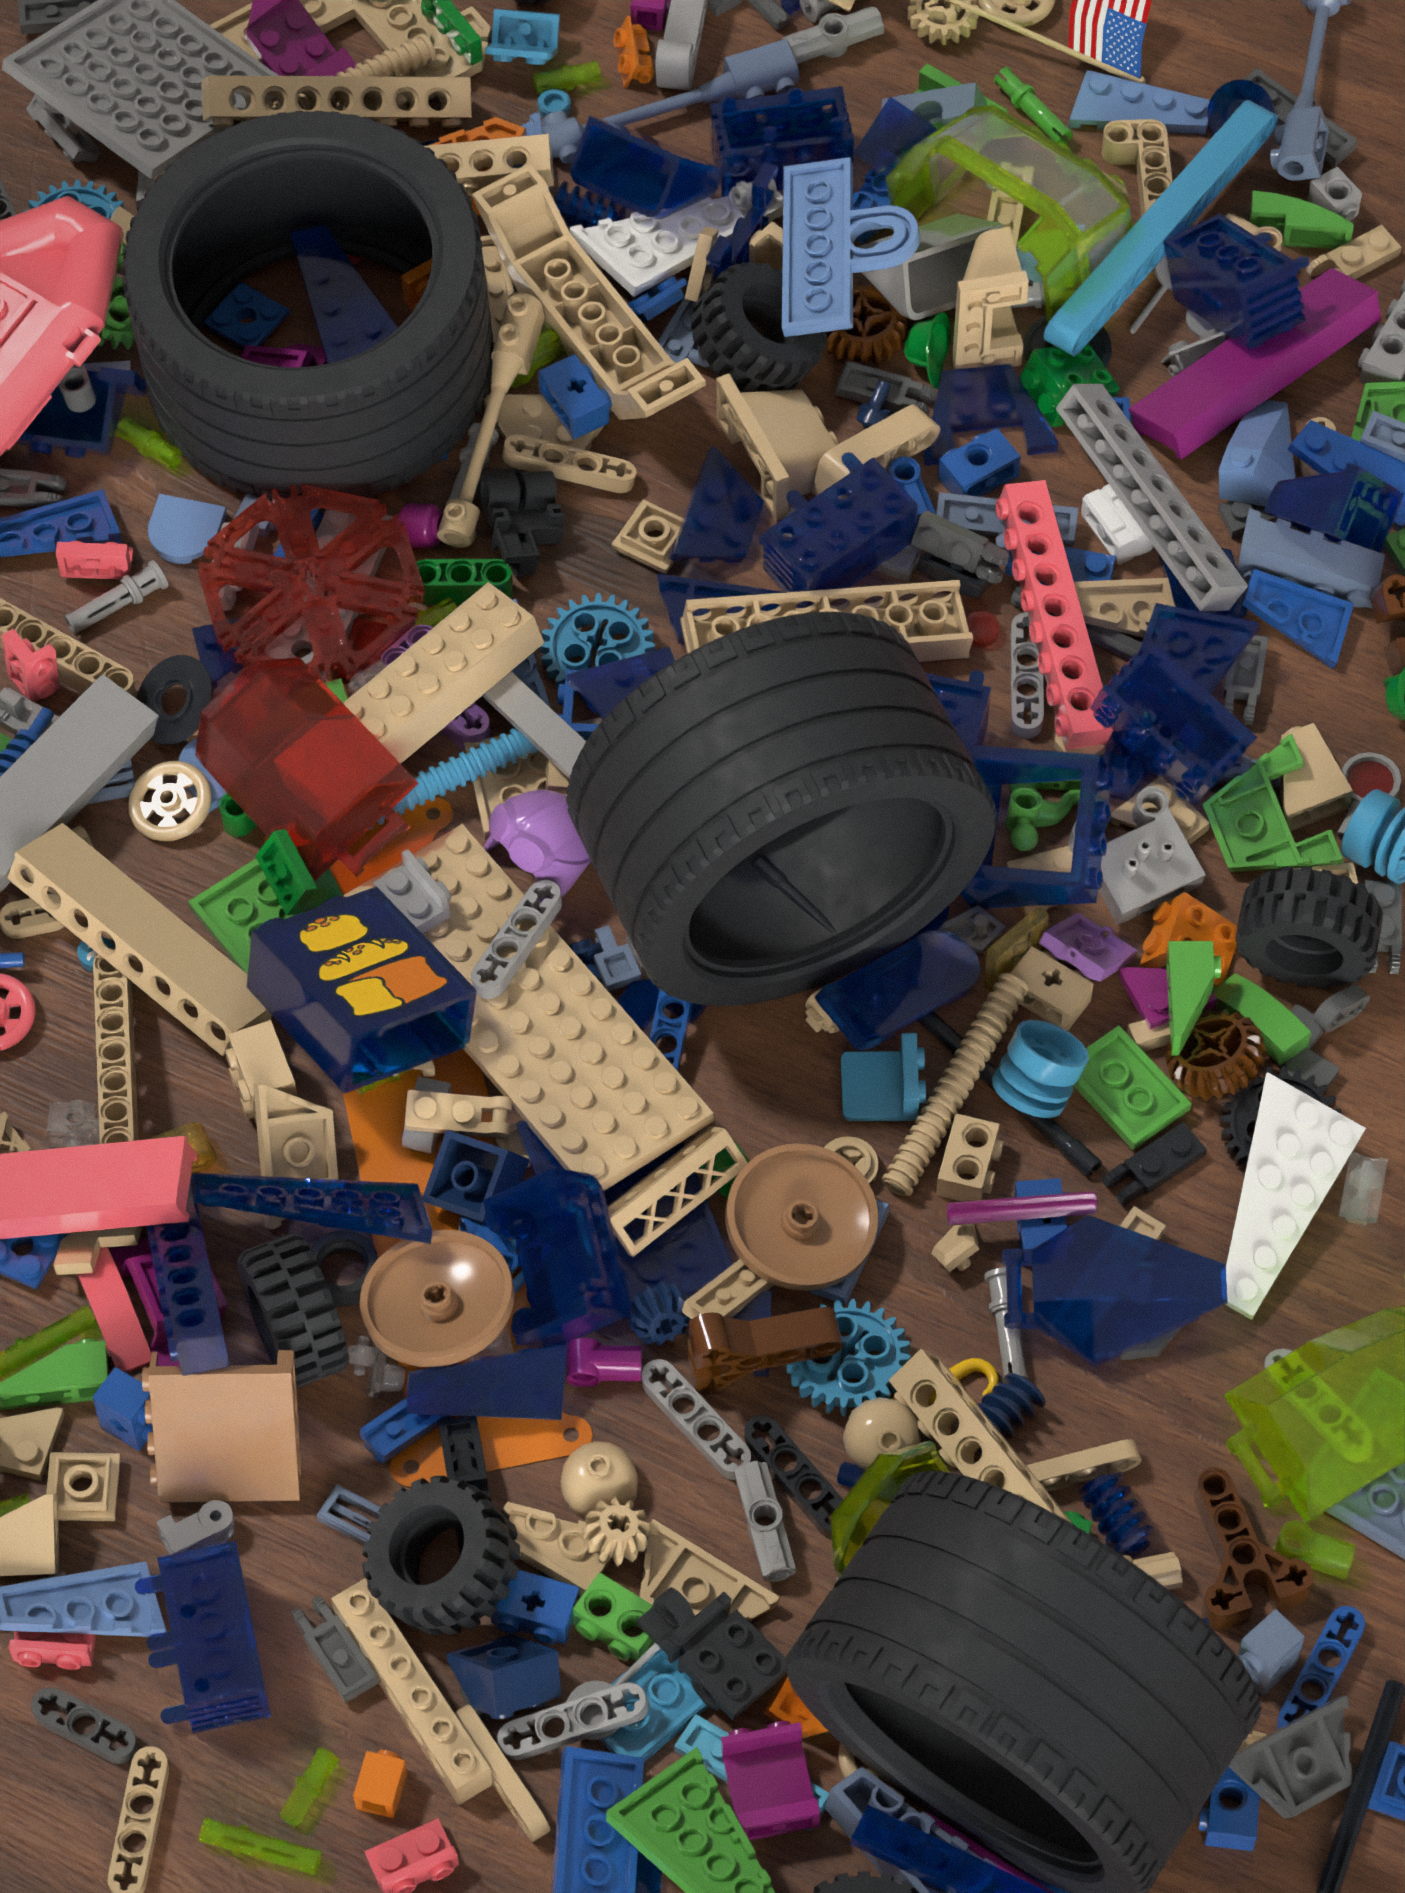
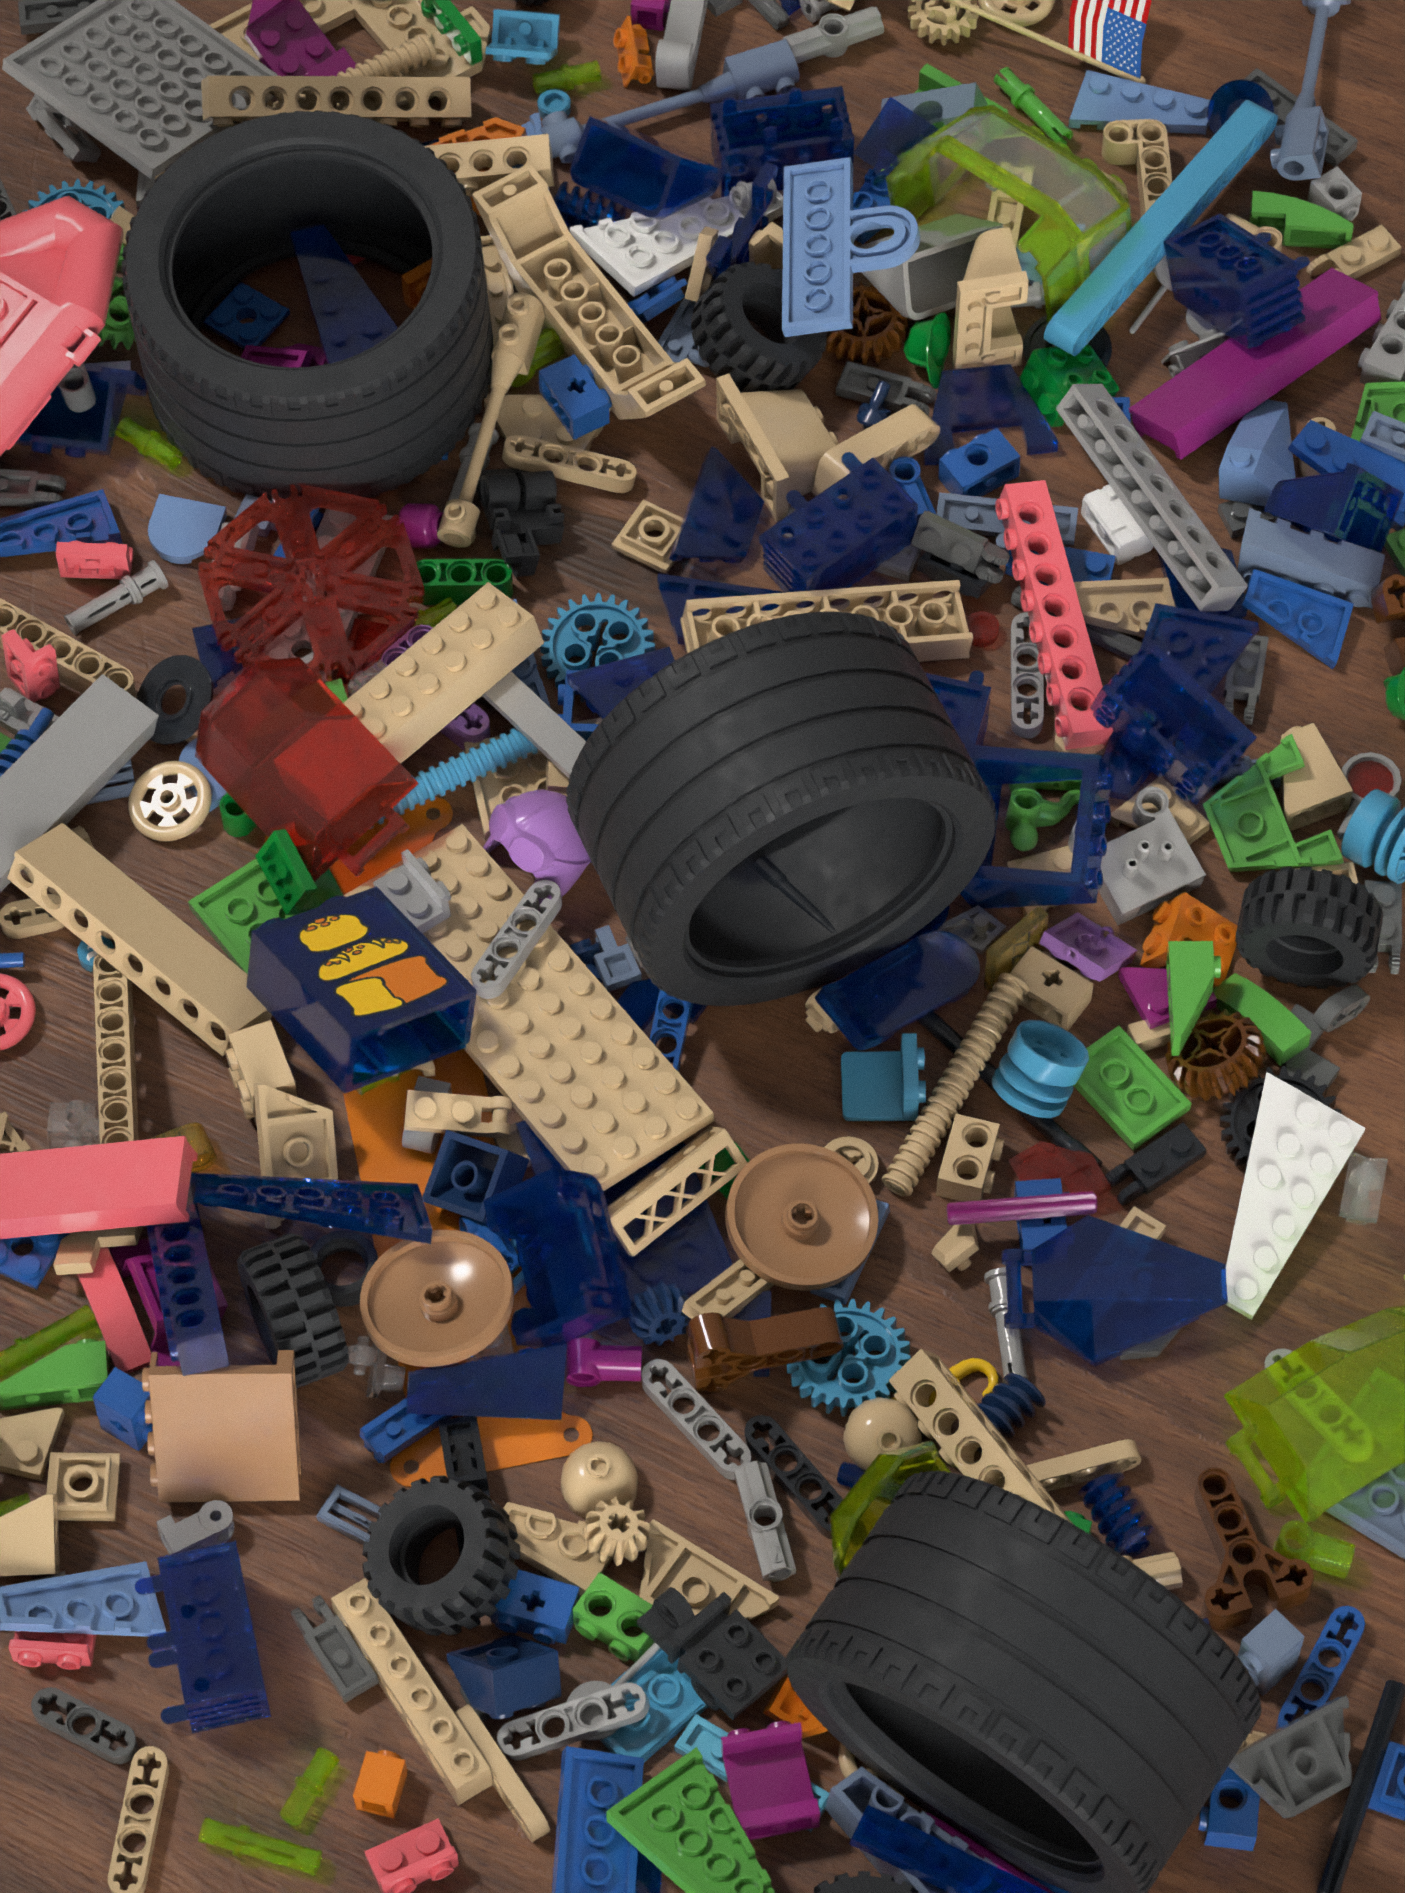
(1048, 1161): none -> clear red tile

